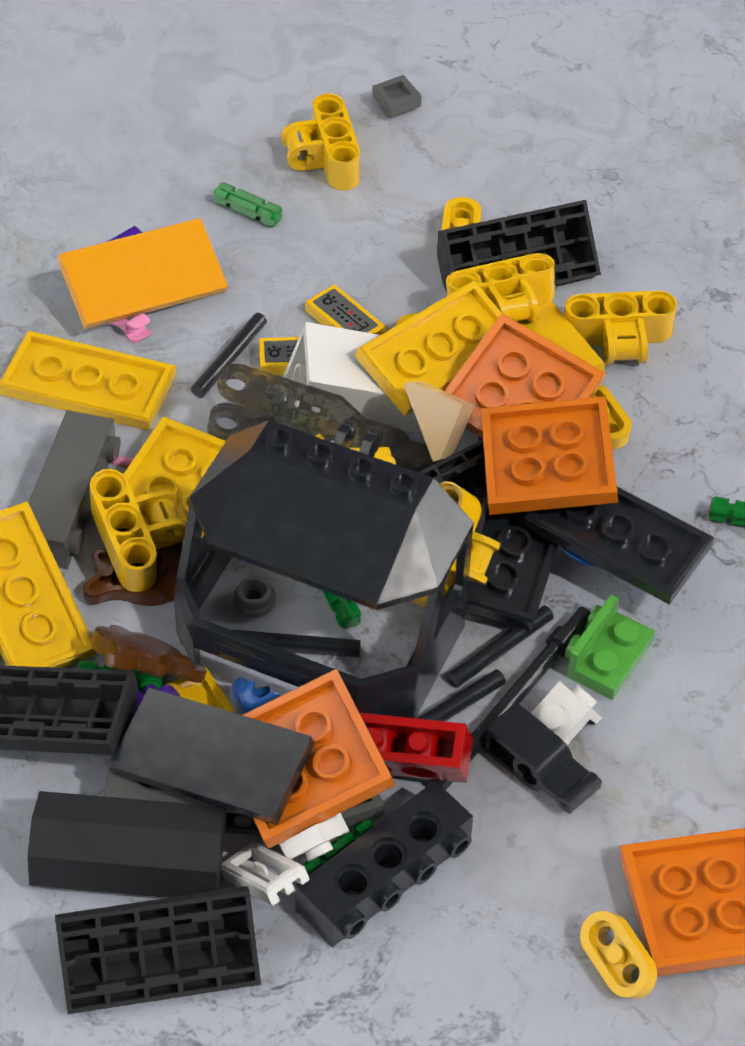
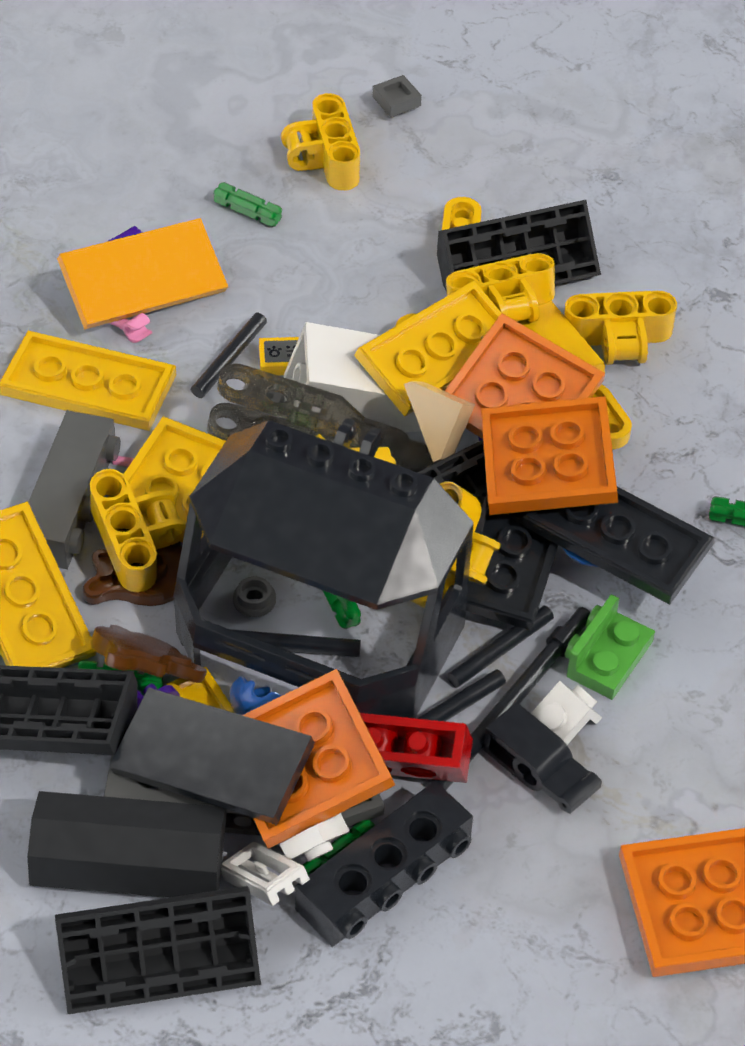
(339, 310): tile -> none
(621, 957): yellow plate -> none

